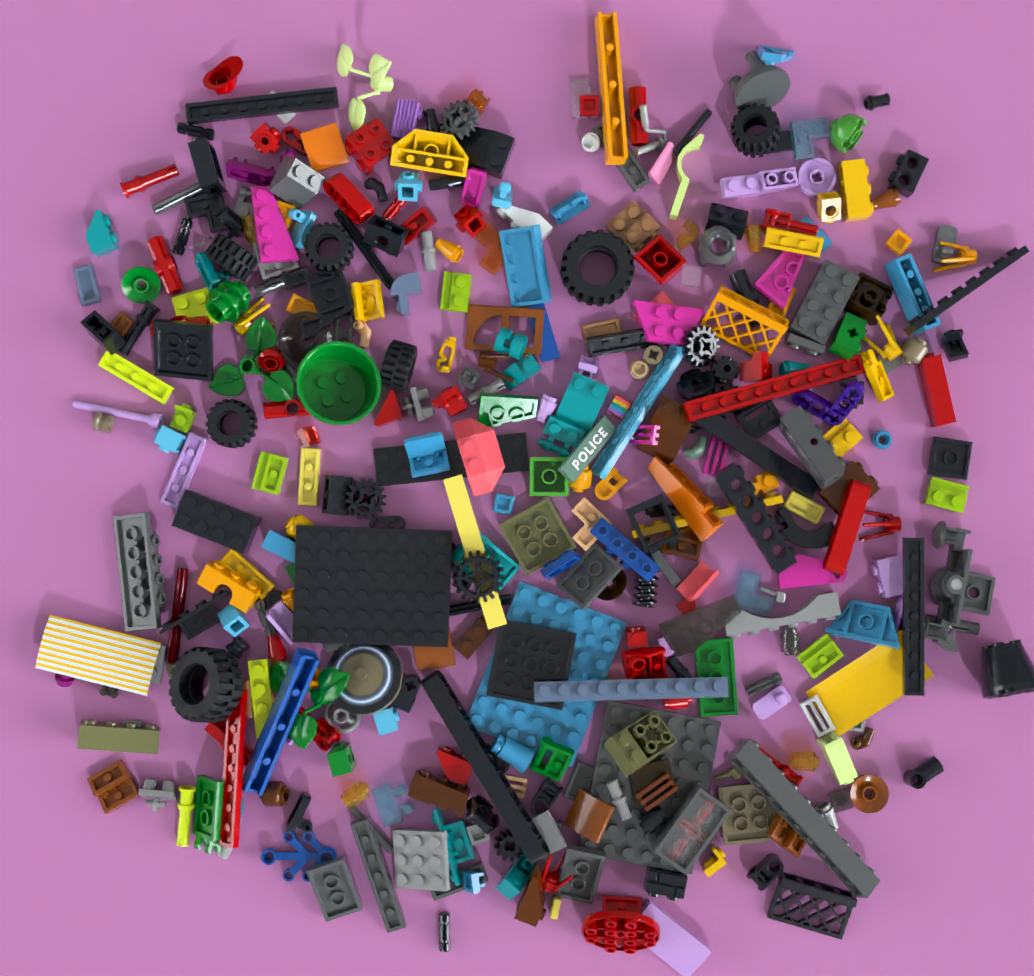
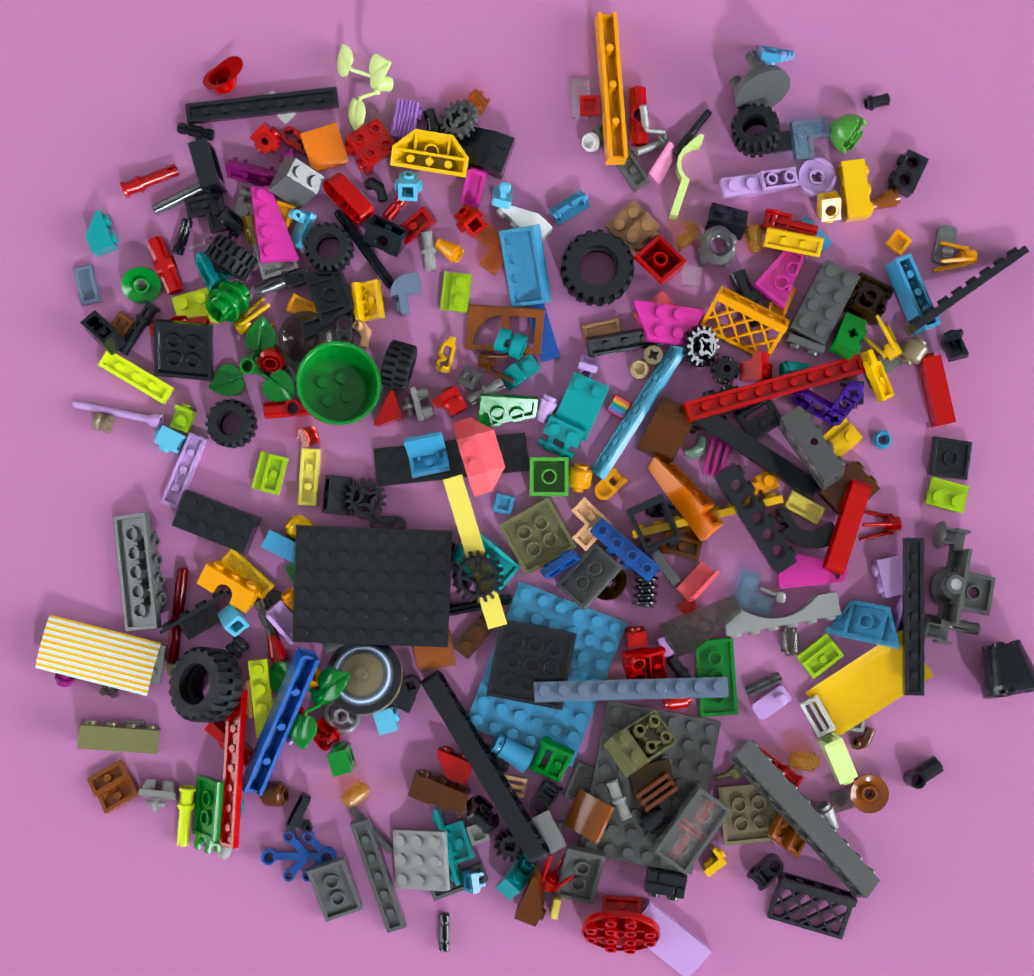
(387, 803): clear light blue plate -> none
(446, 182): black axle -> none
(587, 449): sand green tile -> none
(652, 435): dark pink tile -> none
(704, 380): black plate -> none
(953, 647): flat silver tile -> none

